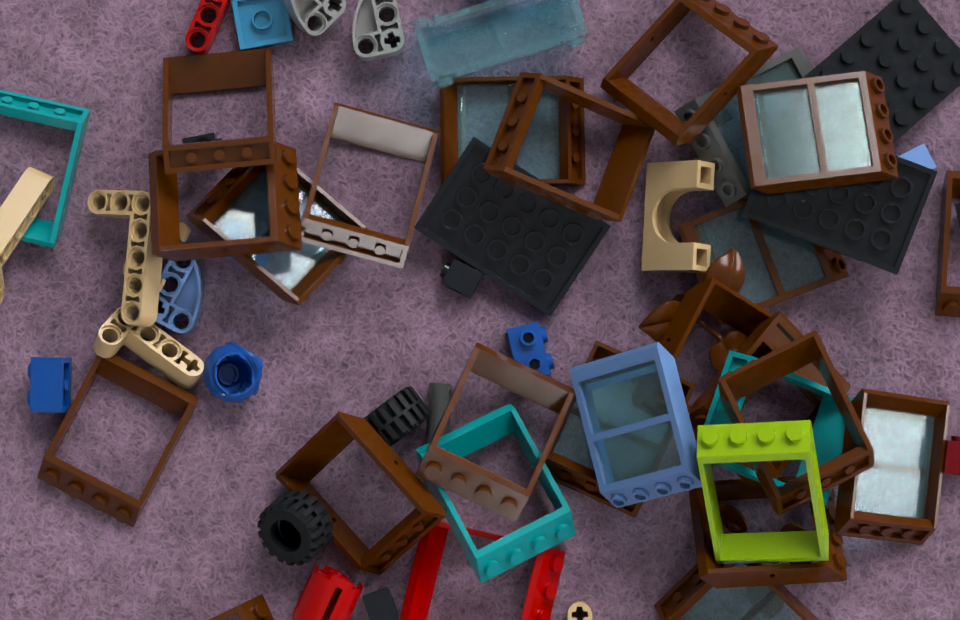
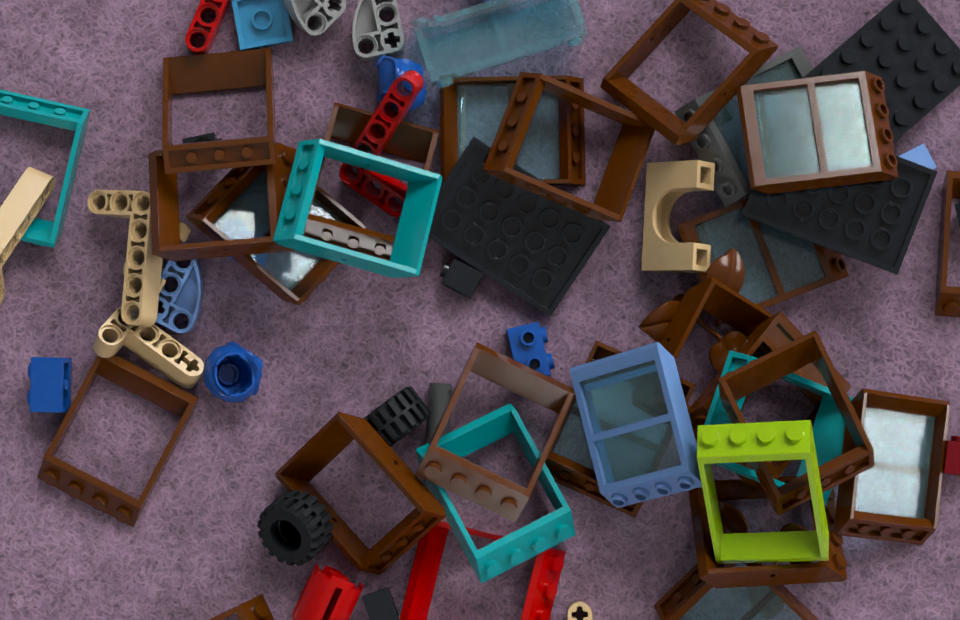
(378, 141): none -> red beam
(389, 70): none -> blue helmet
(413, 223): none -> teal window

